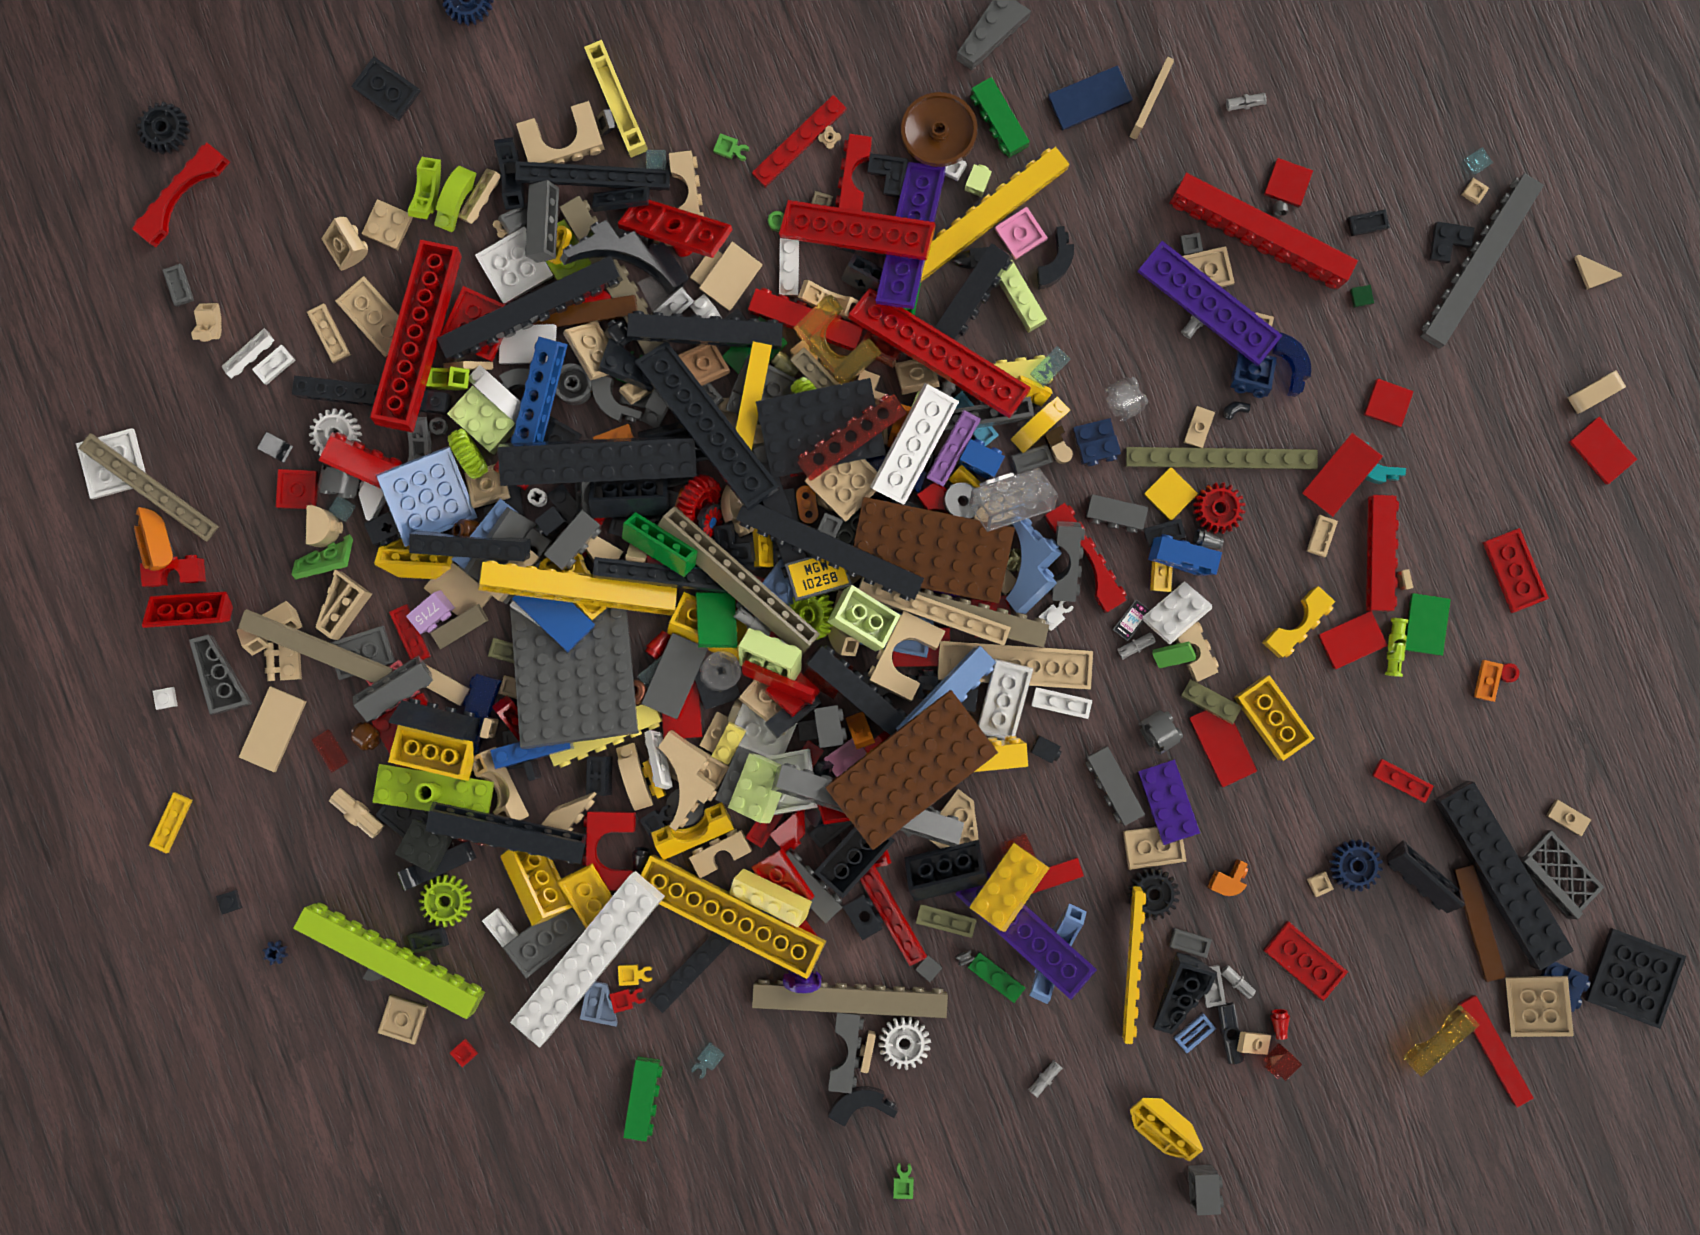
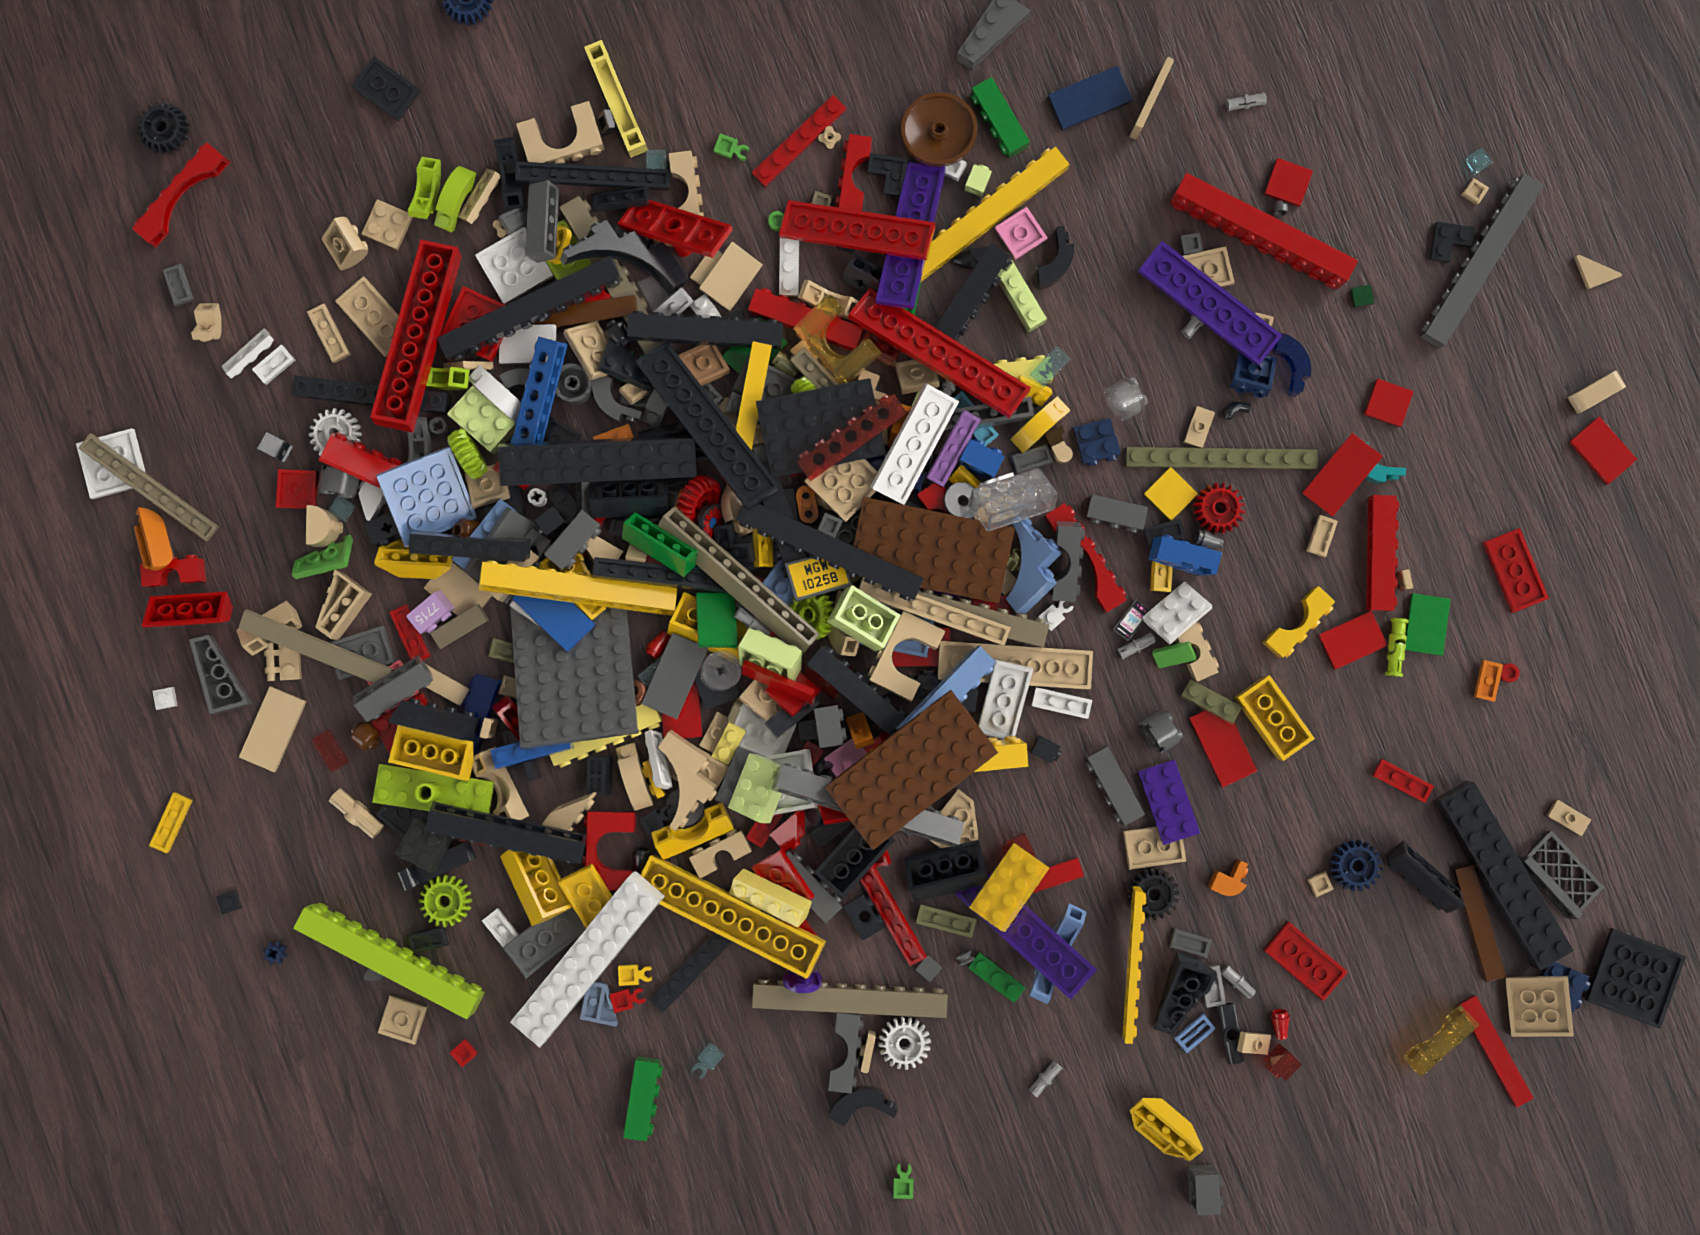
(1368, 222): black tile -> none

